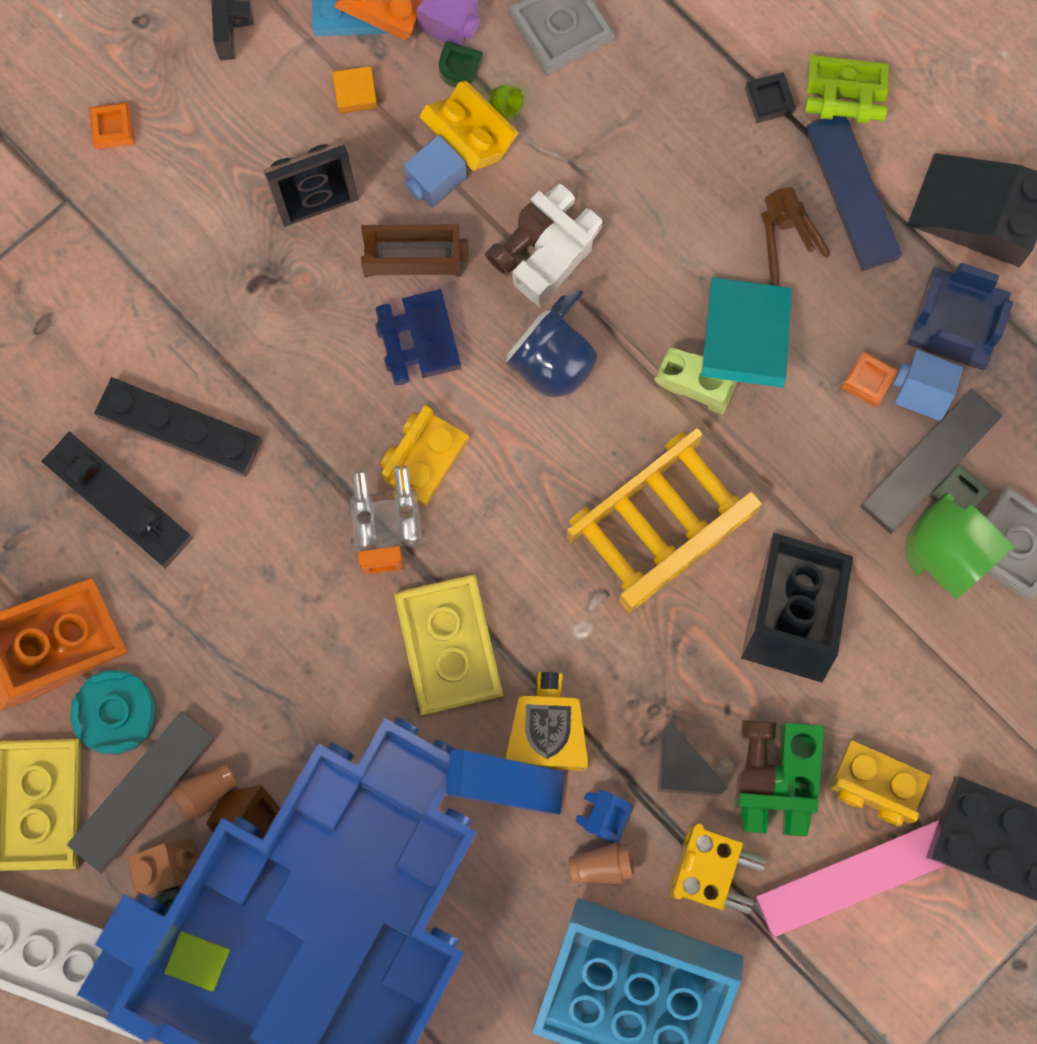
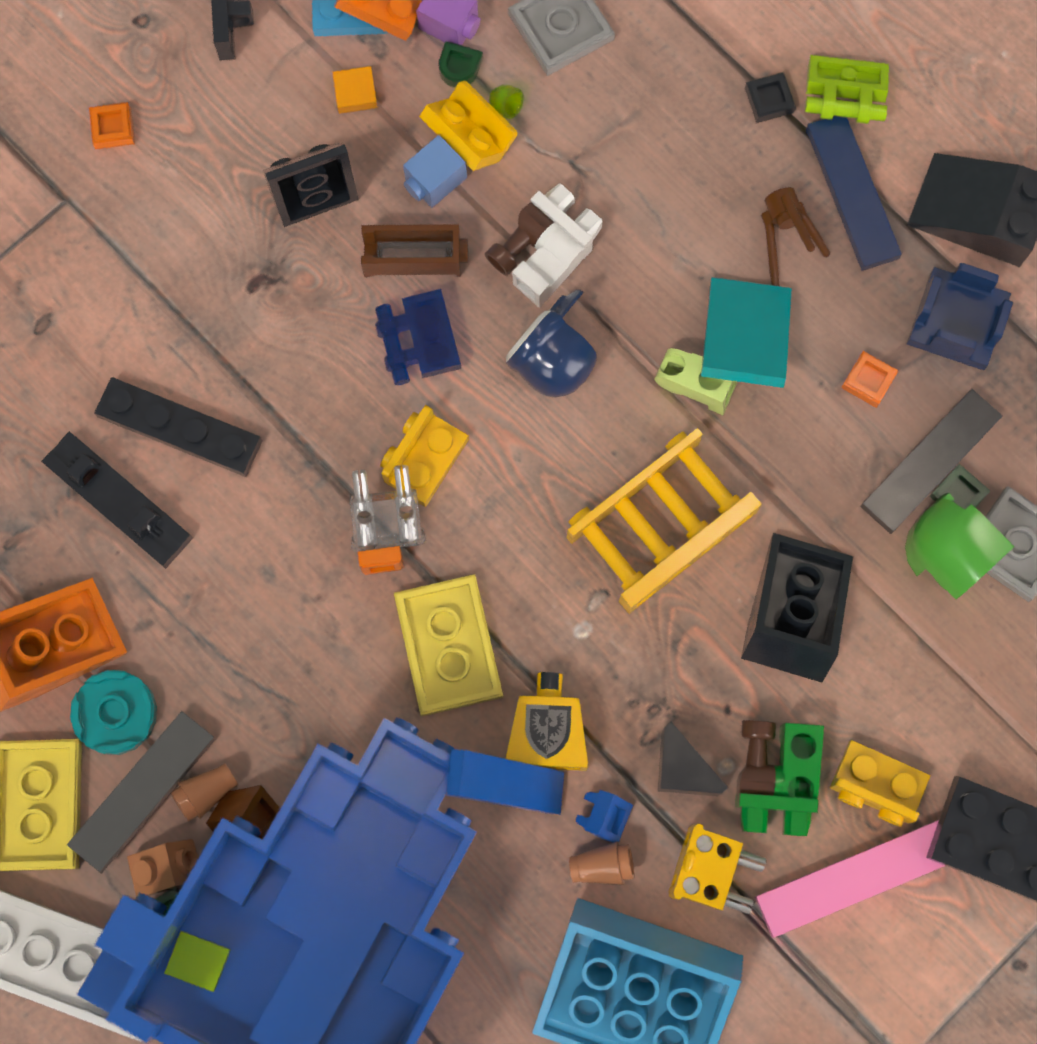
(927, 384): medium blue brick -> none

